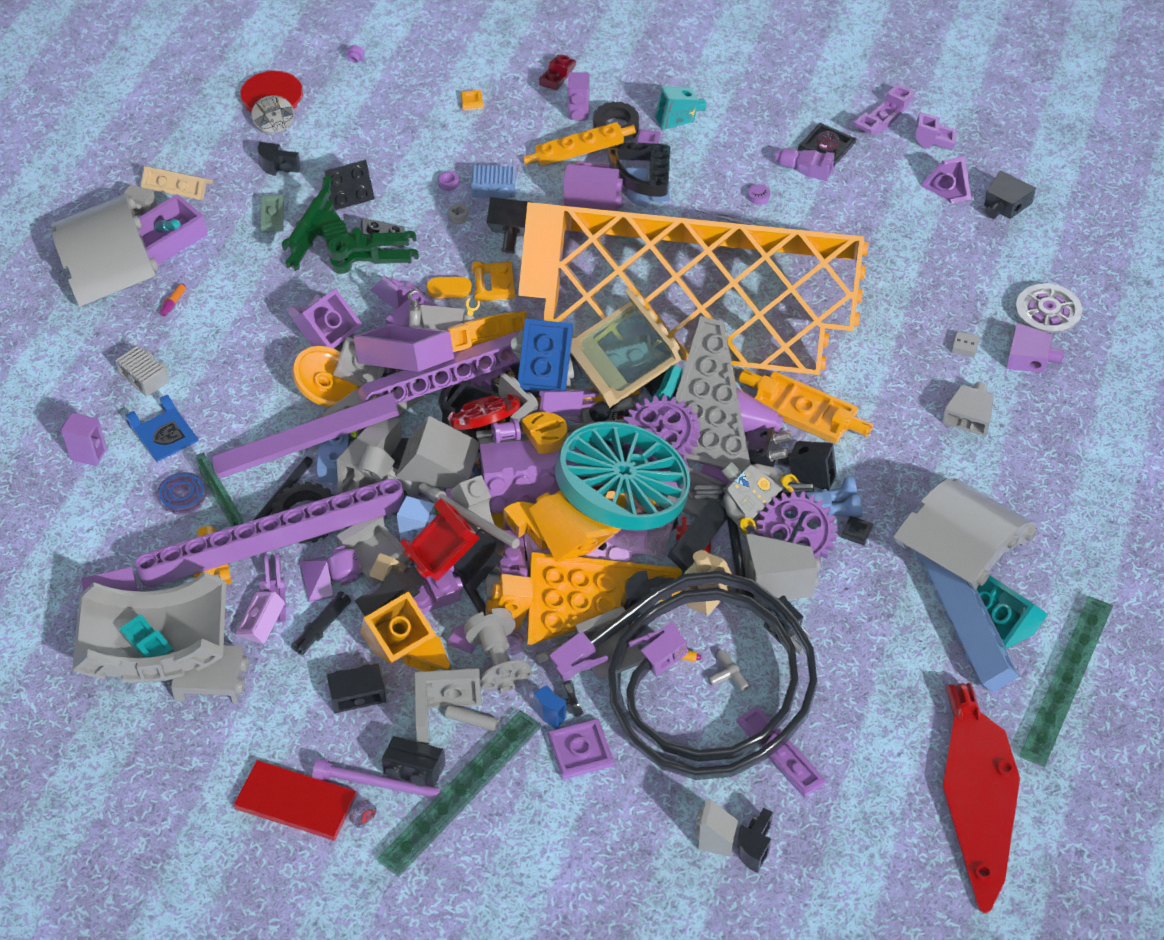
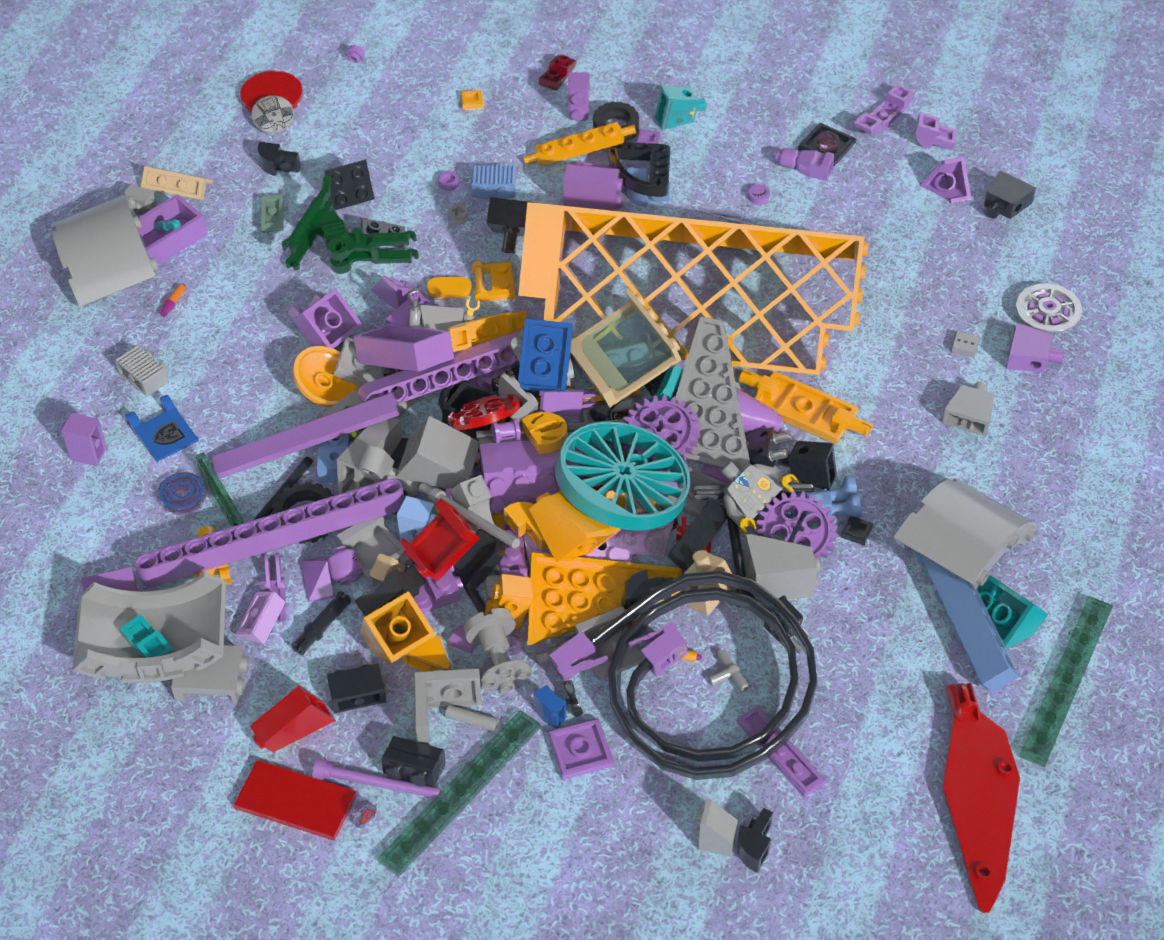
(291, 720): none -> red slope

